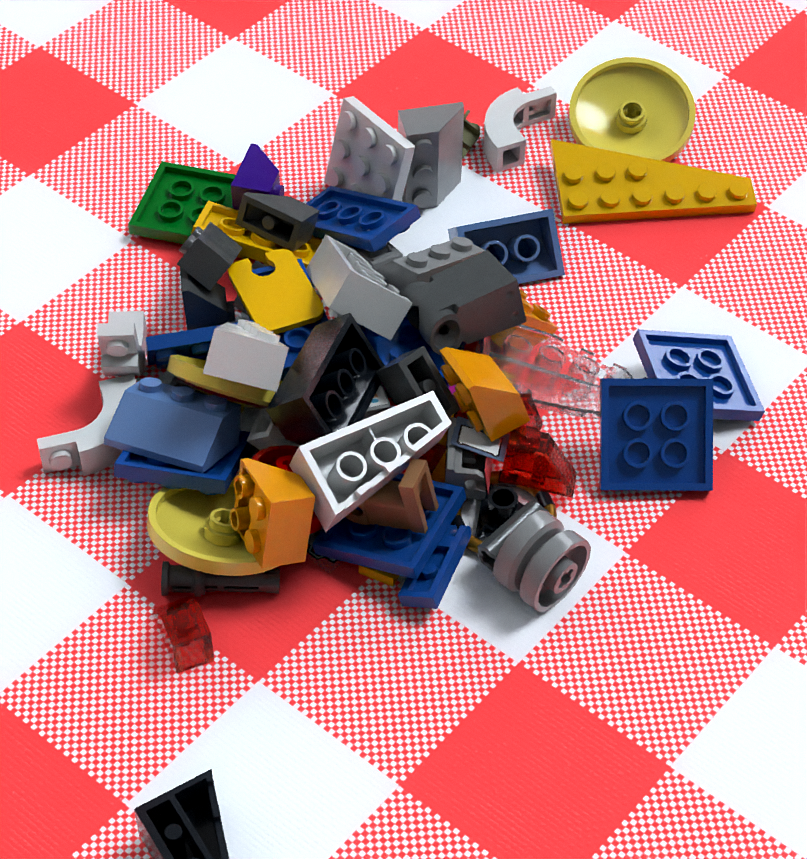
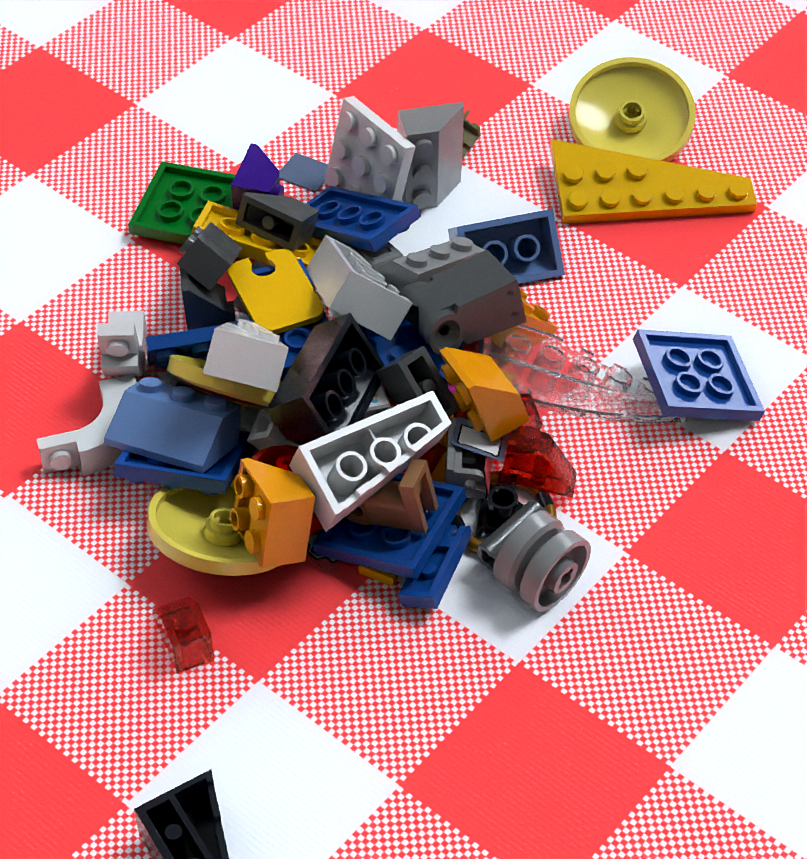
(186, 580): dark grey pin -> none
(304, 172): none -> sand blue sticker
(506, 116): white arch -> none
(656, 434): blue plate -> none

